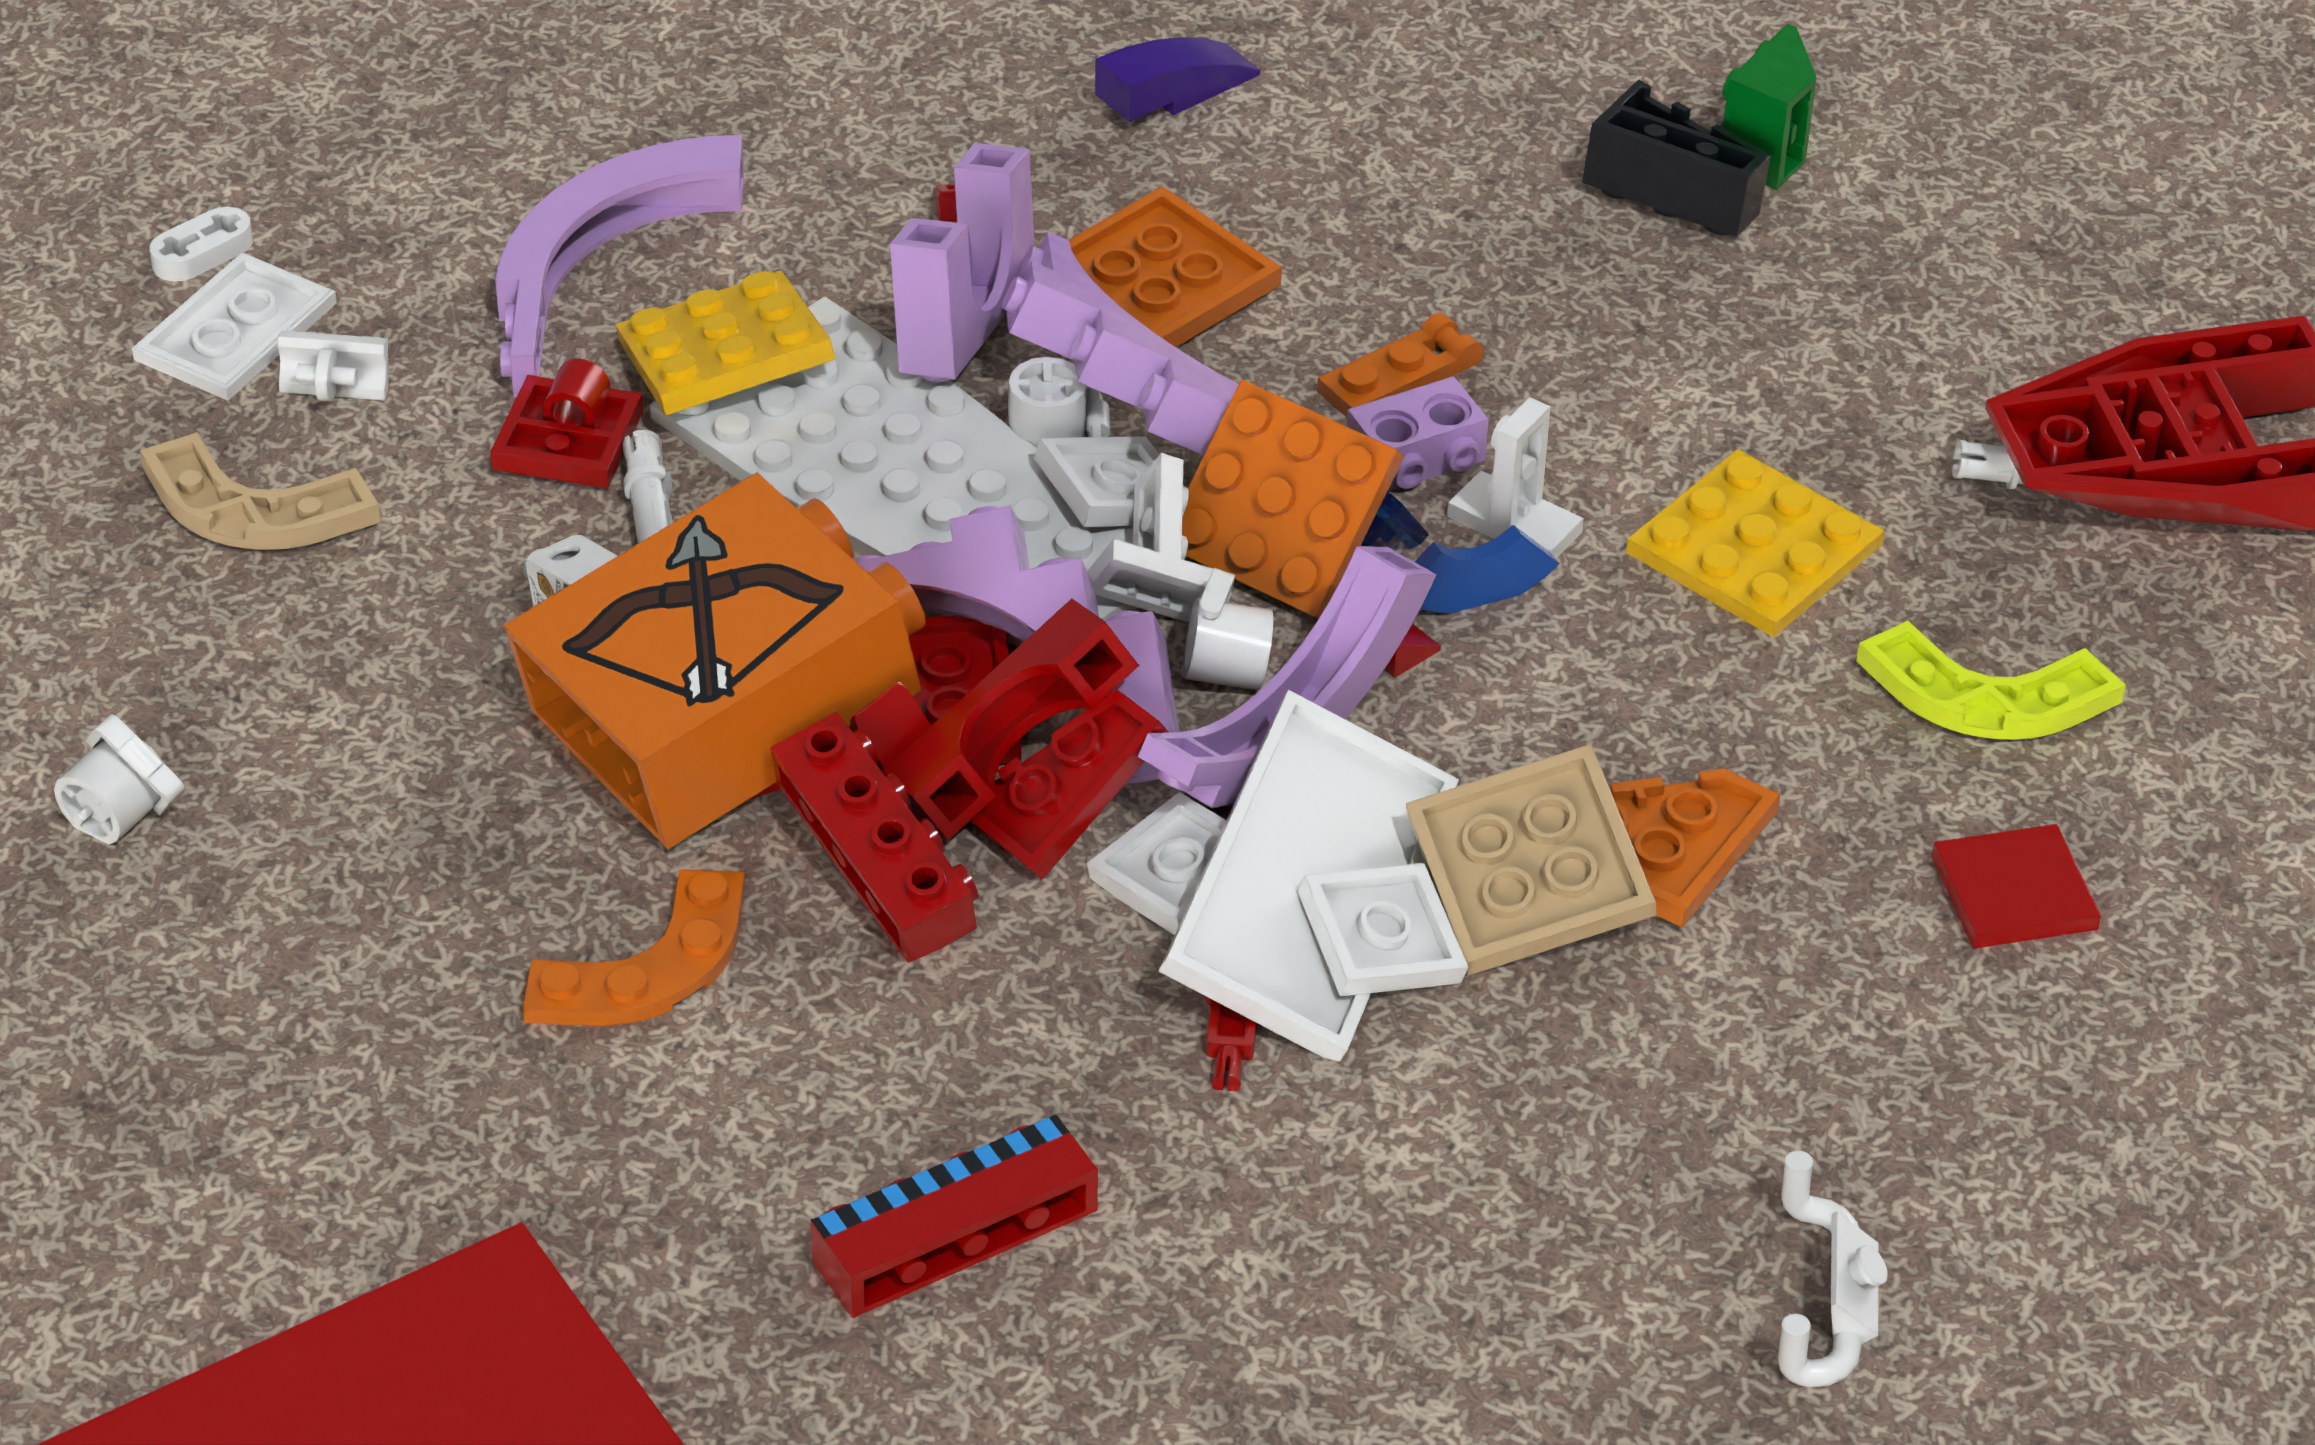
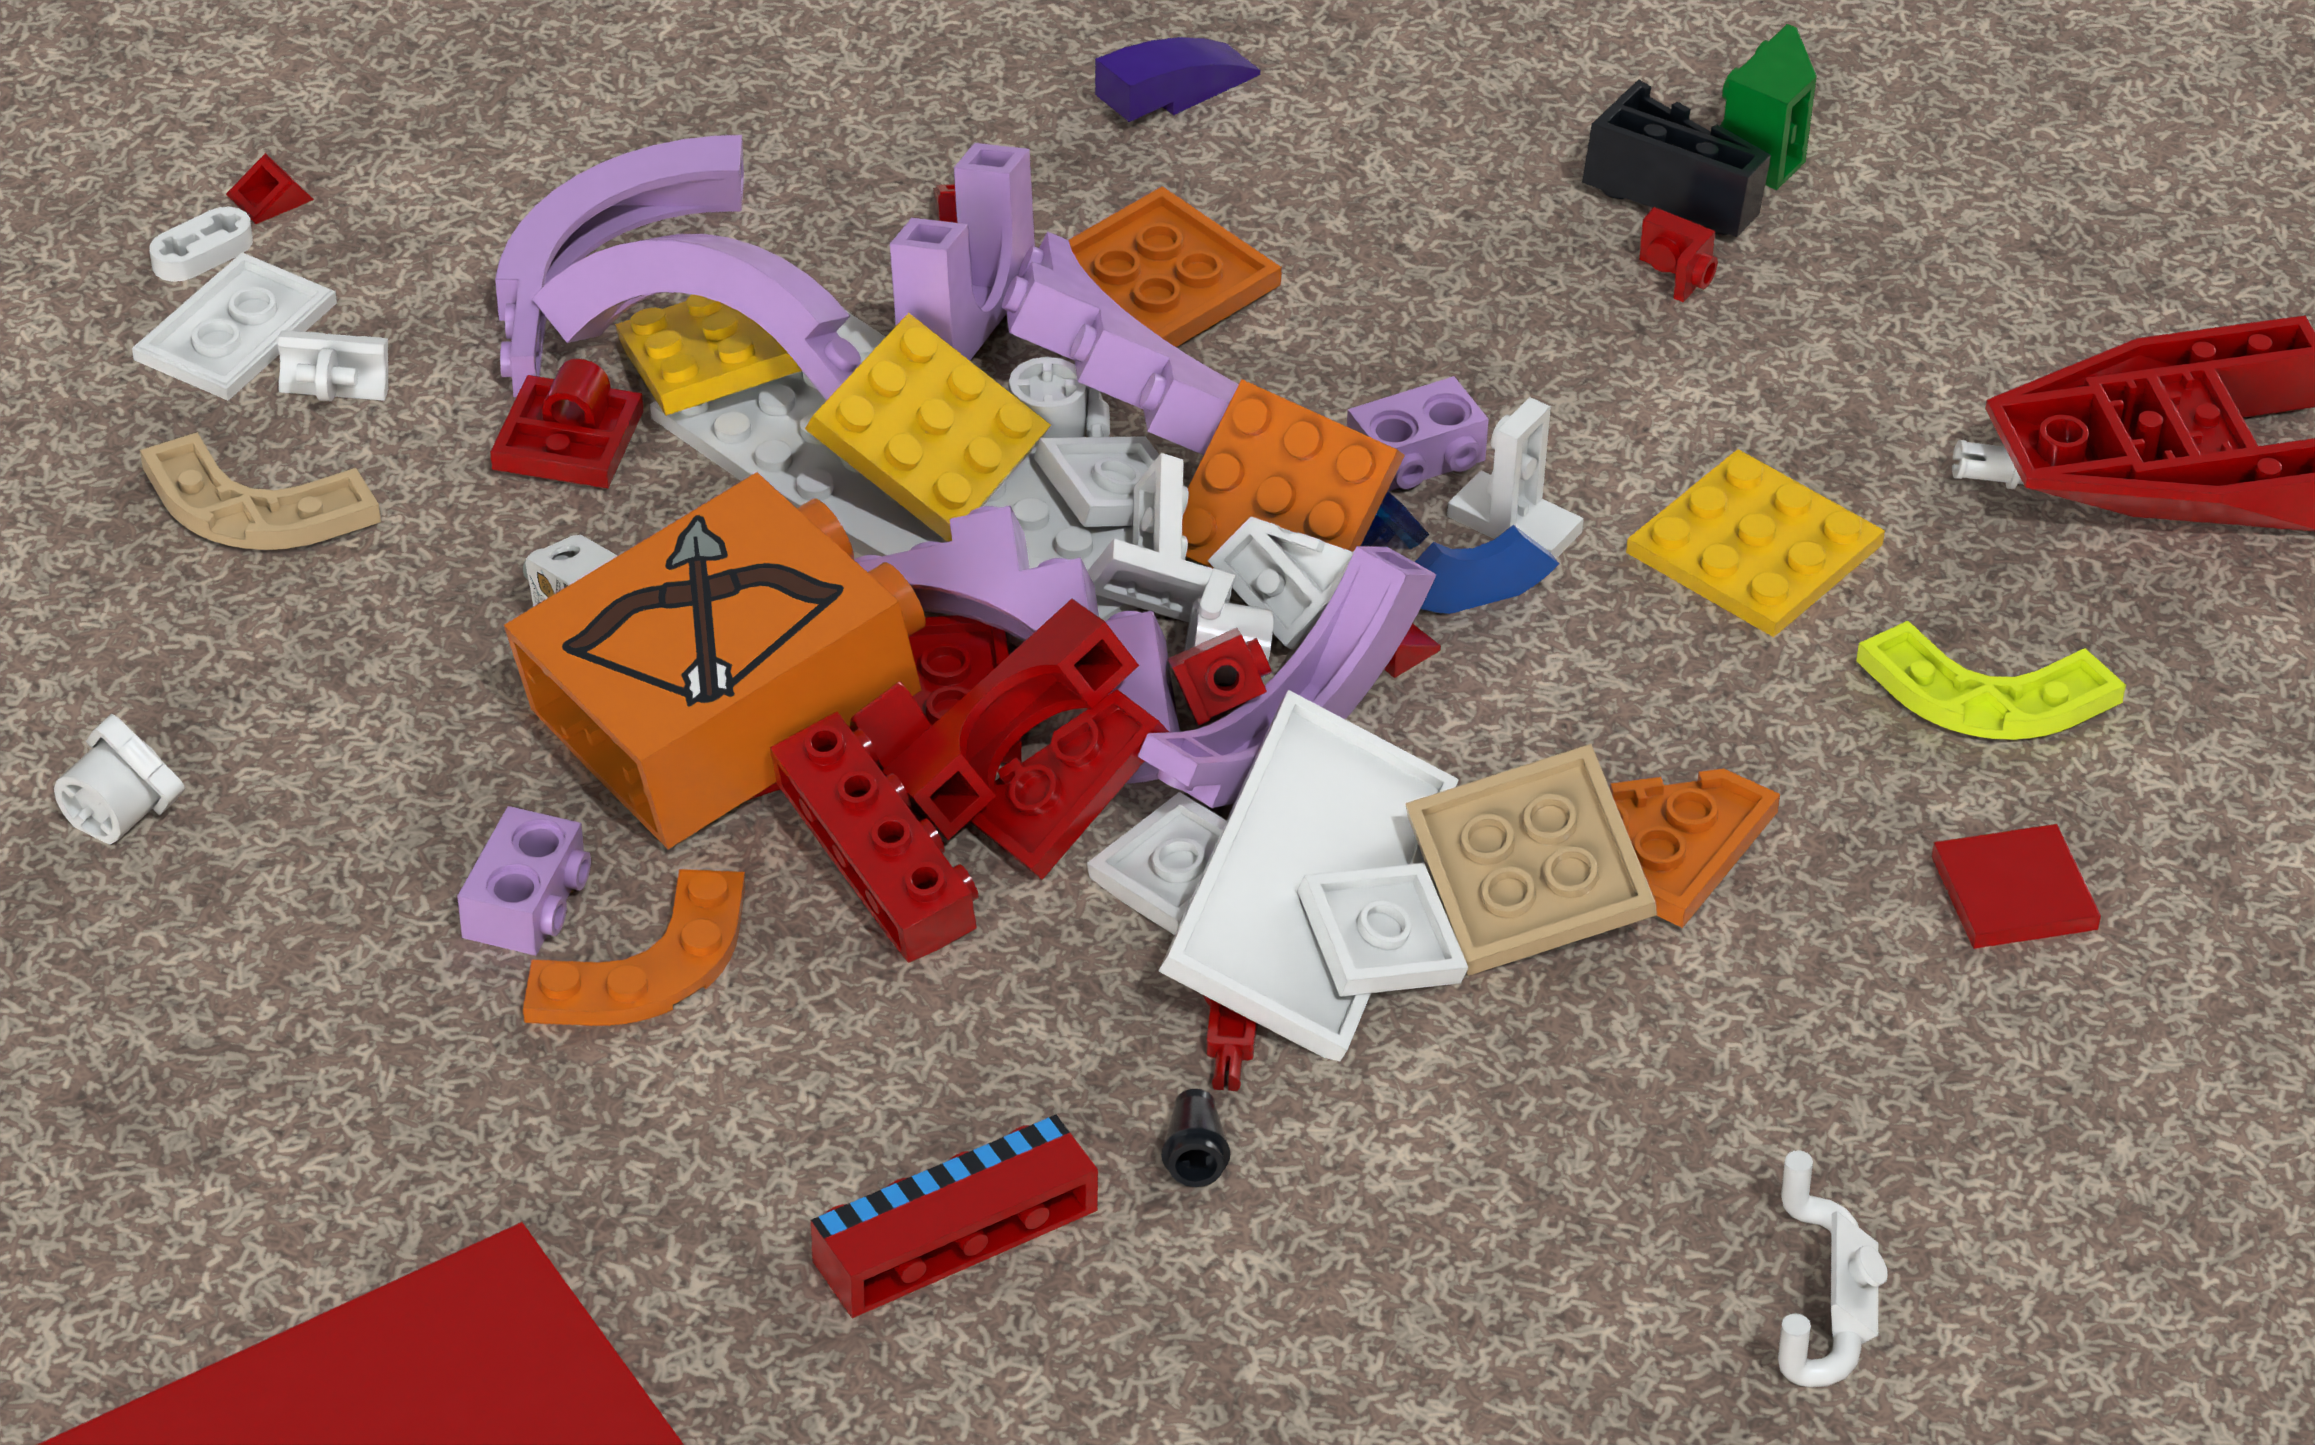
(267, 191): none -> red slope
(523, 881): none -> lavender brick
(647, 483): white pin -> none
(743, 276): none -> lavender arch
(927, 426): none -> yellow plate
(1195, 1140): none -> black cone
(1196, 671): none -> red brick
(1283, 574): none -> white wing
(1402, 365): orange plate -> none
(1679, 248): none -> red bracket

